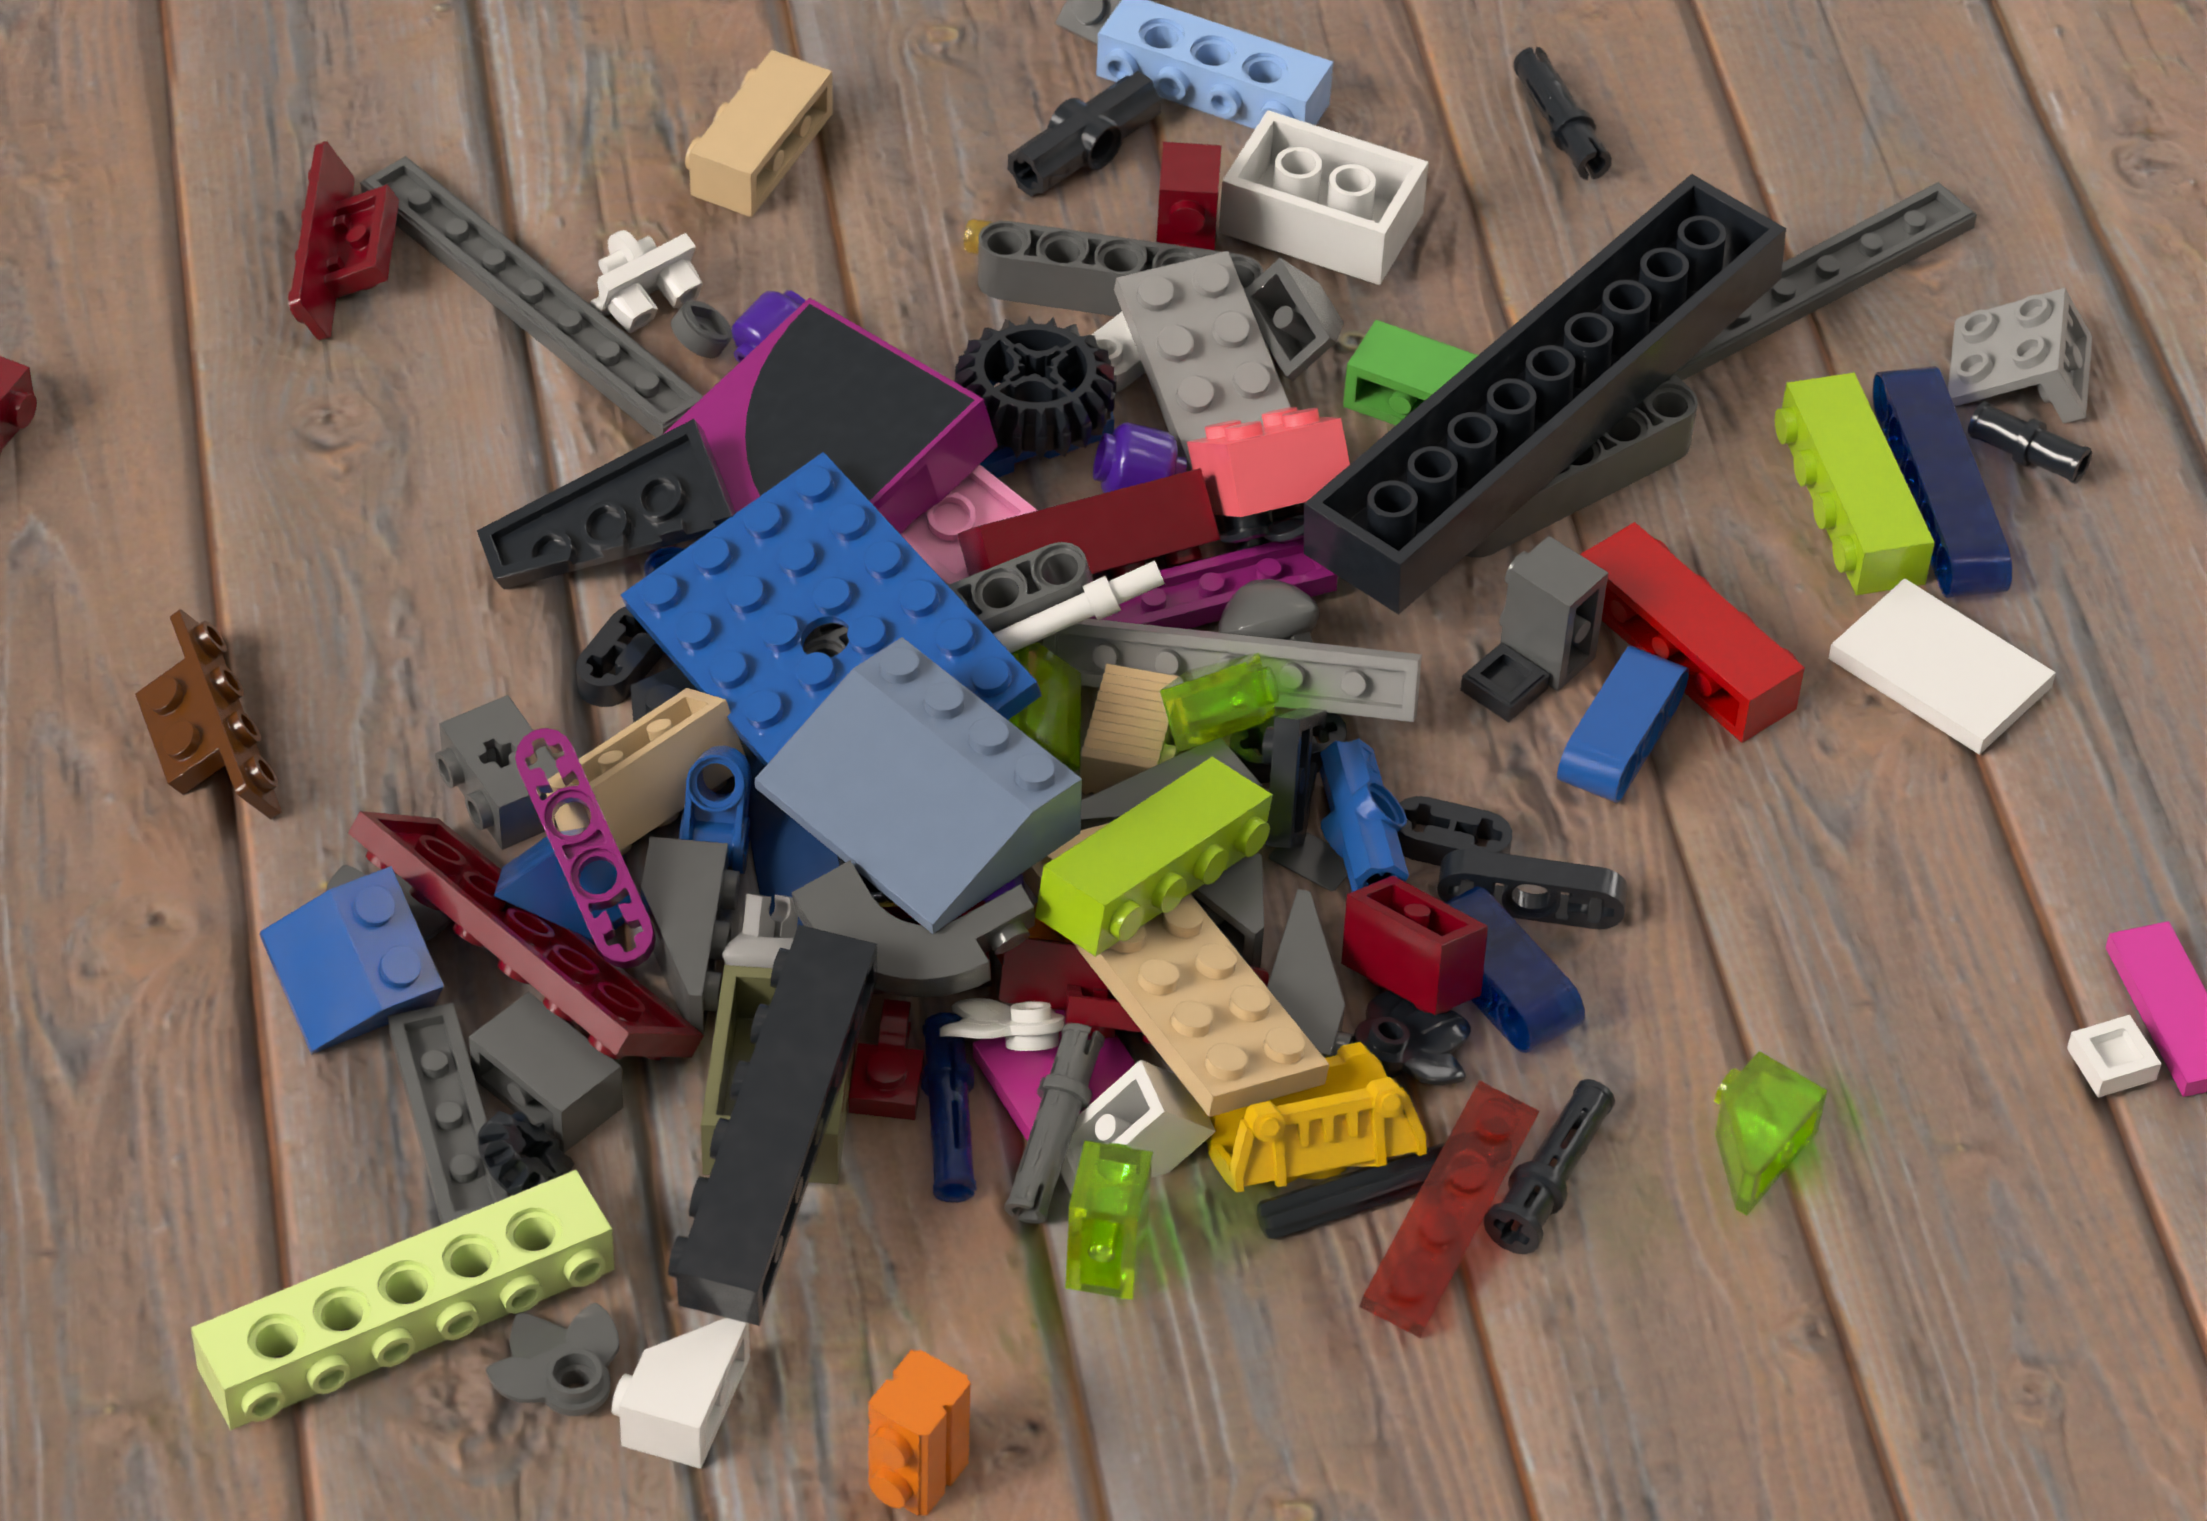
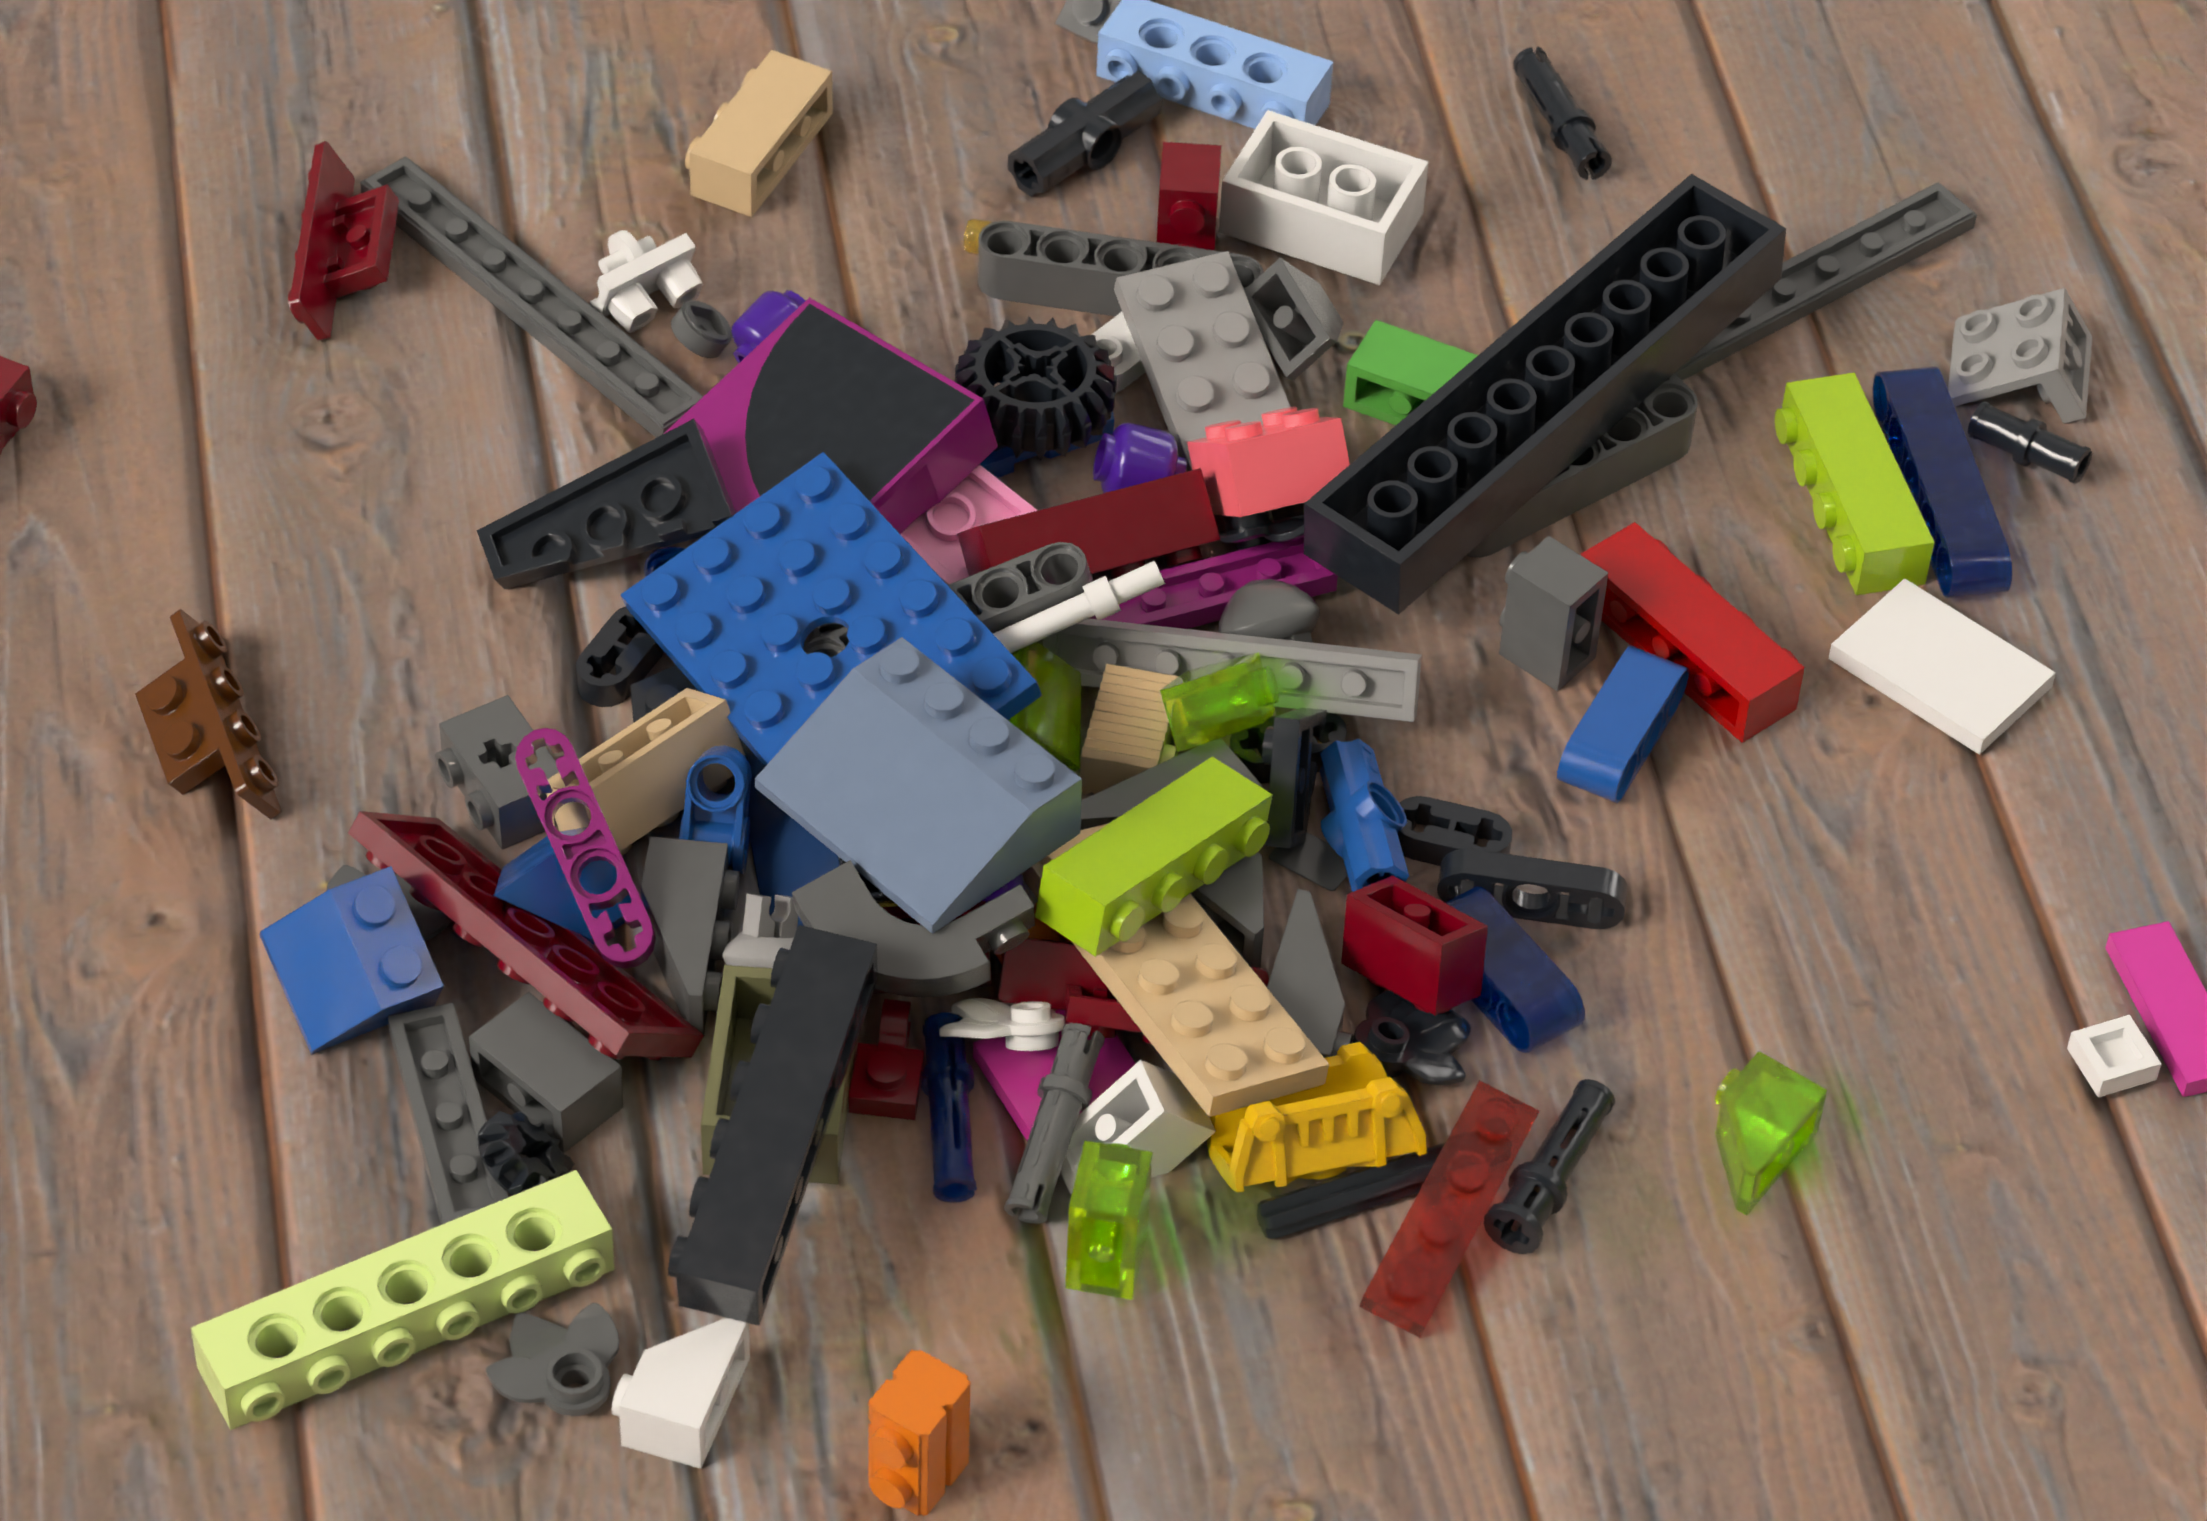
(1505, 682): black tile -> none

